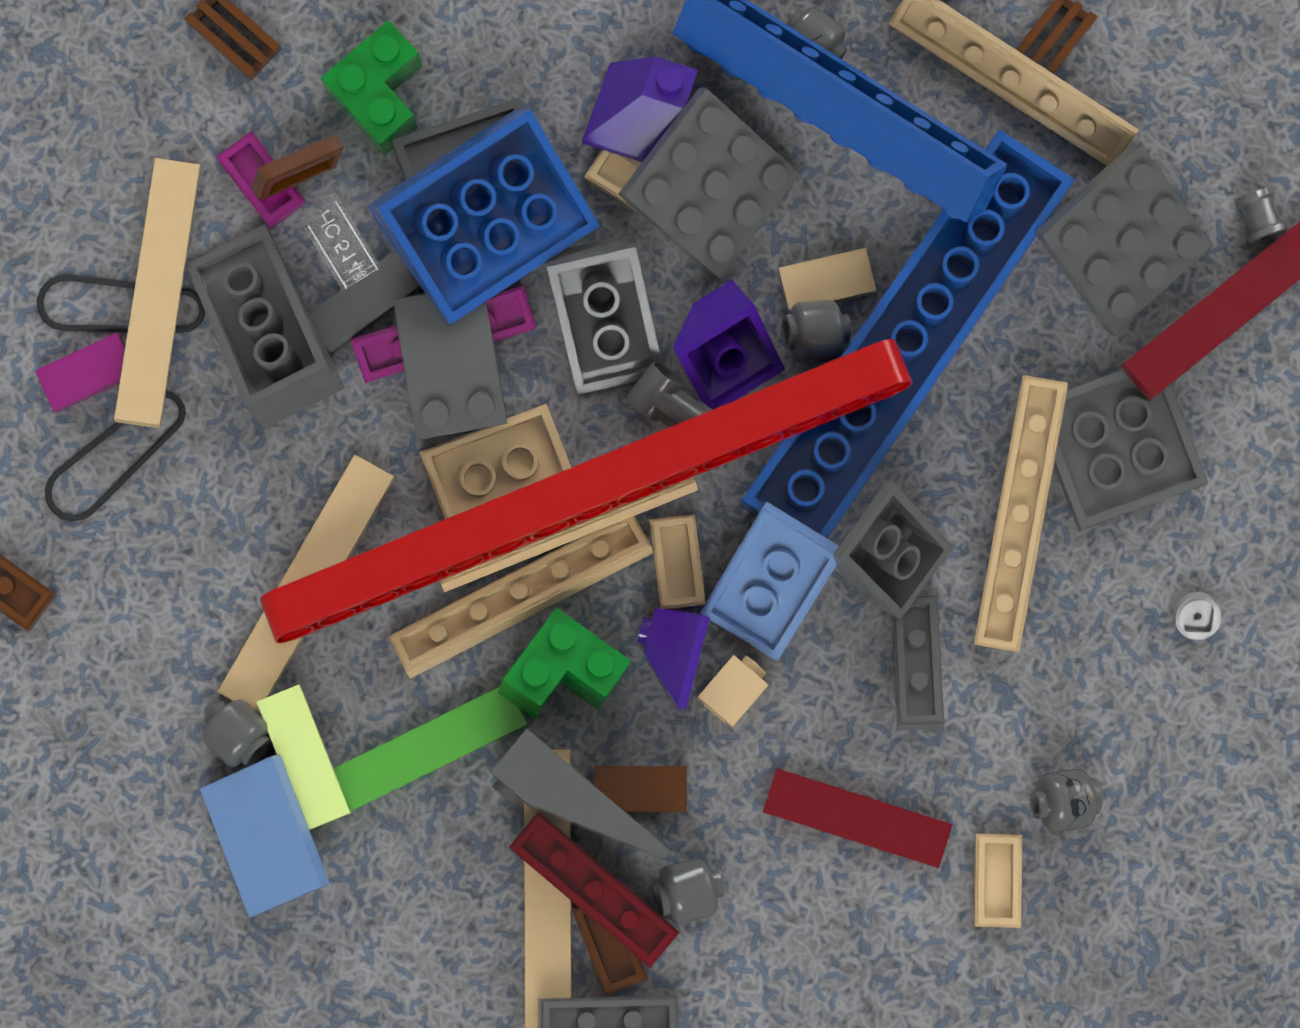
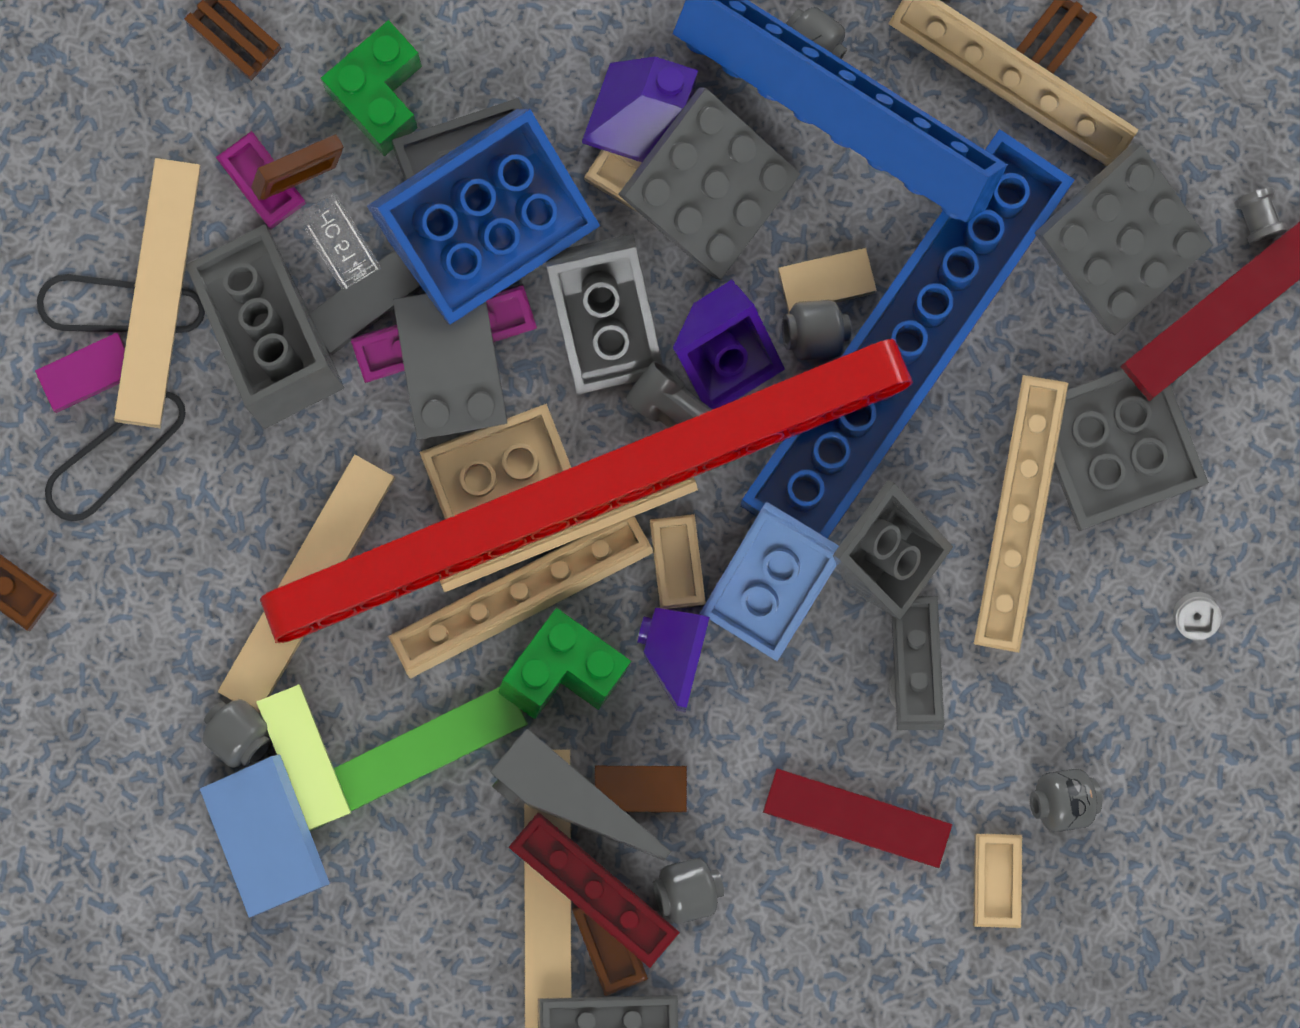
(734, 690): tan brick -> none

